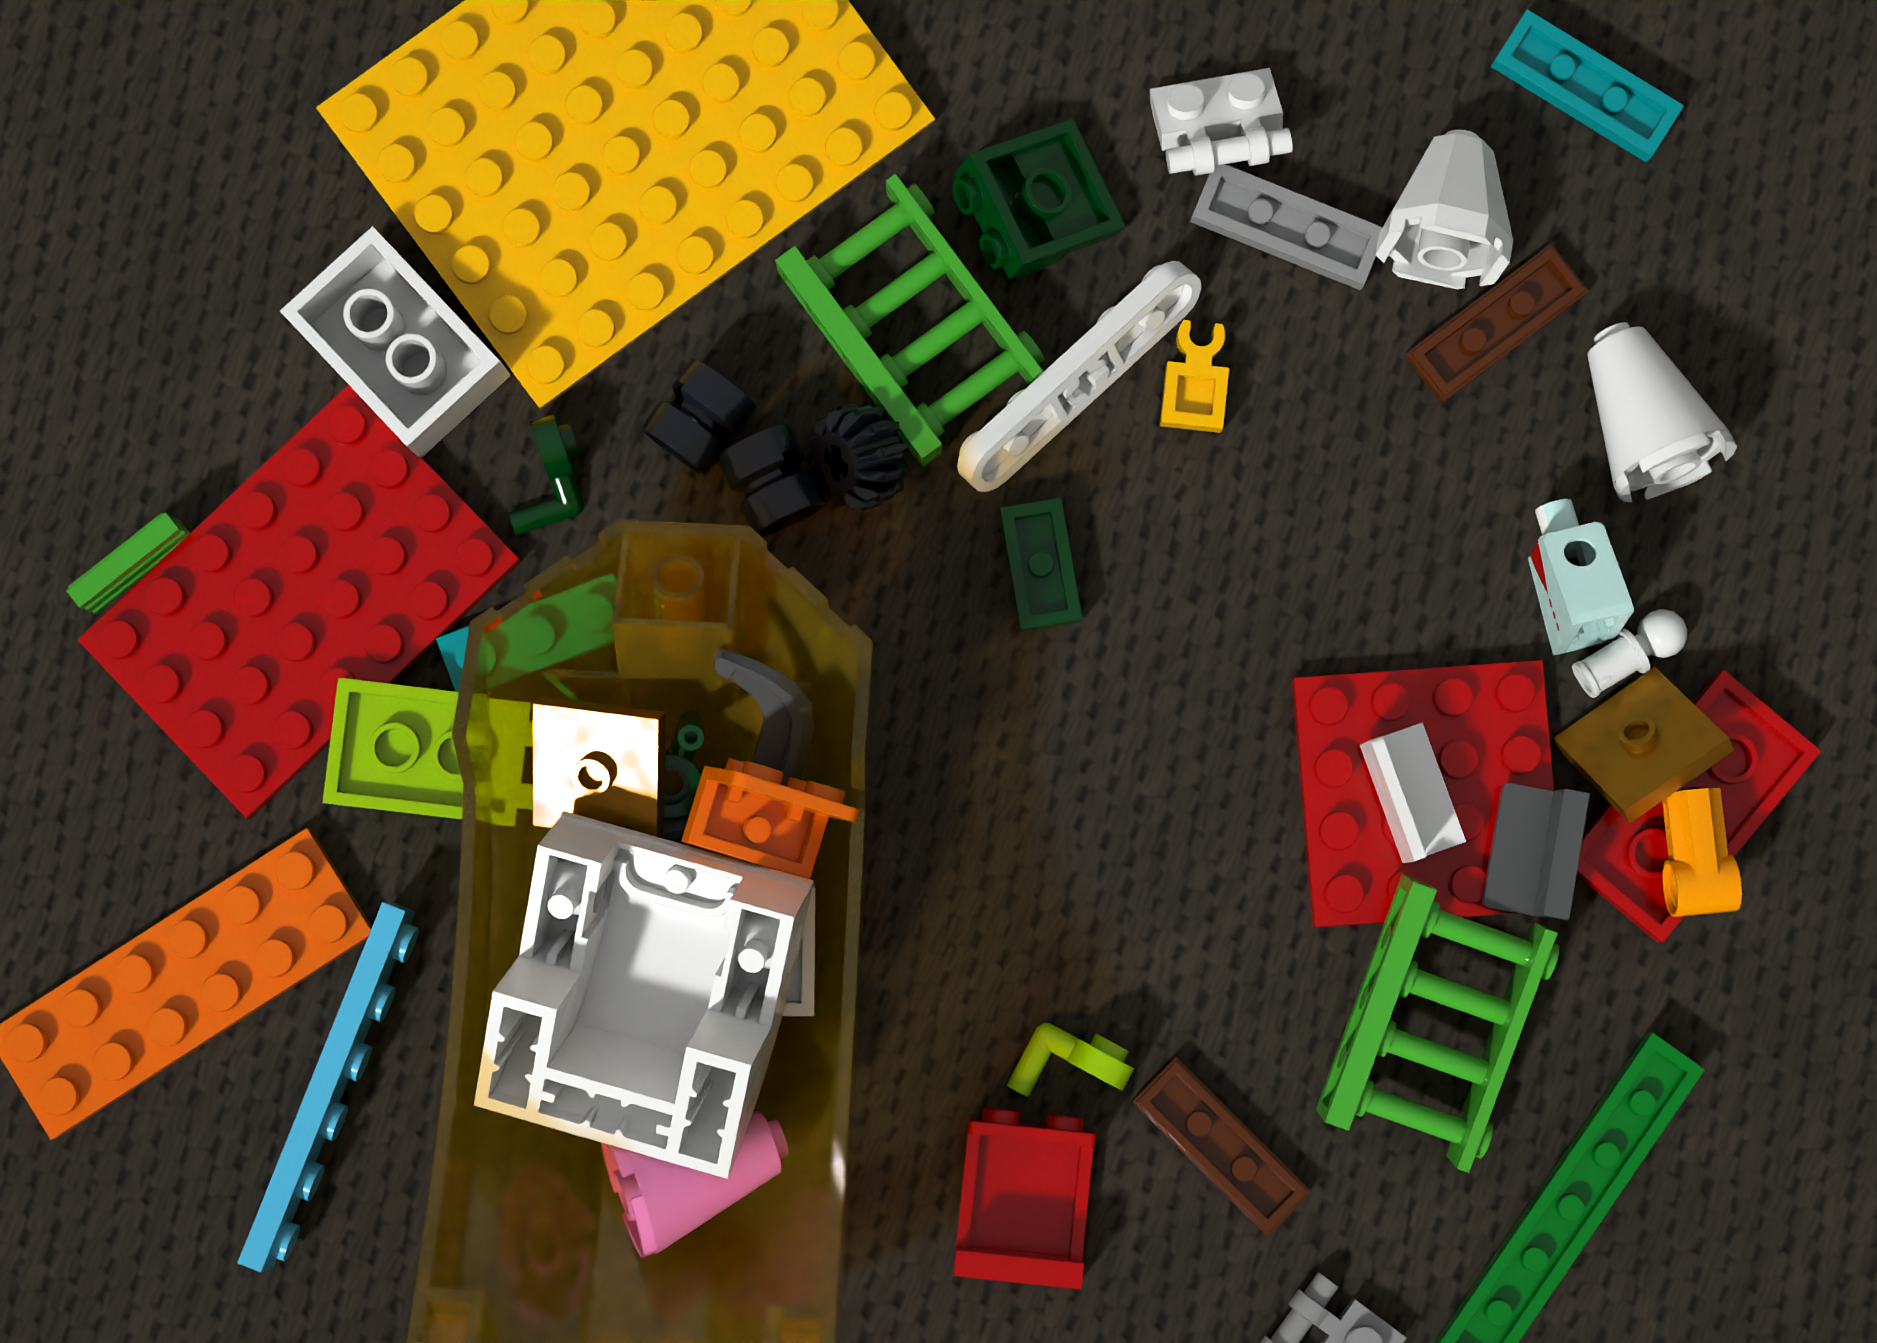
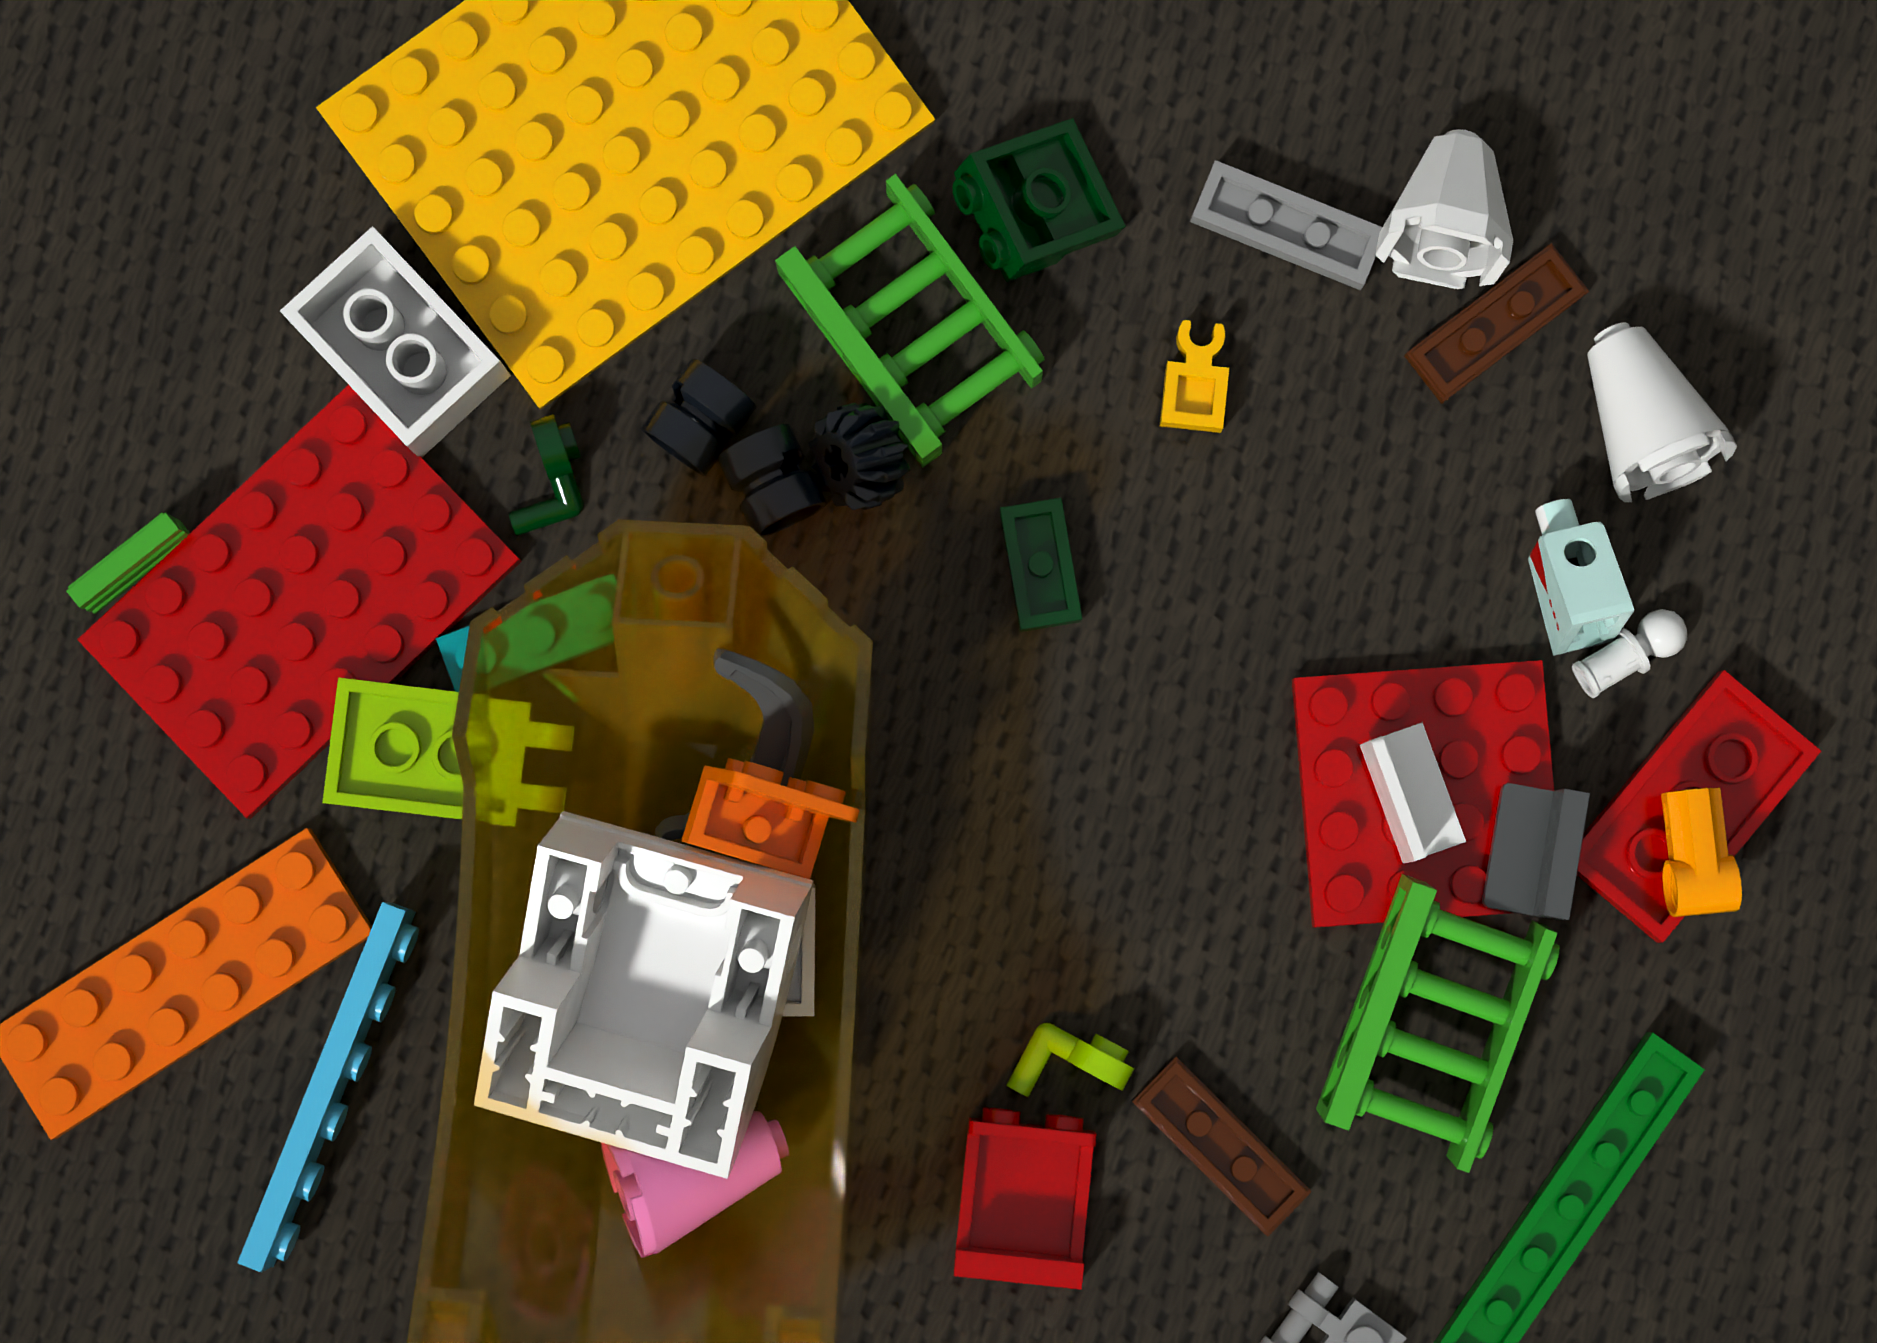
(598, 764): plate -> none
(679, 758): dark green plate -> none
(1078, 376): white piece -> none
(1220, 121): white plate -> none
(1587, 86): teal plate -> none
(1643, 744): pearl gold plate -> none

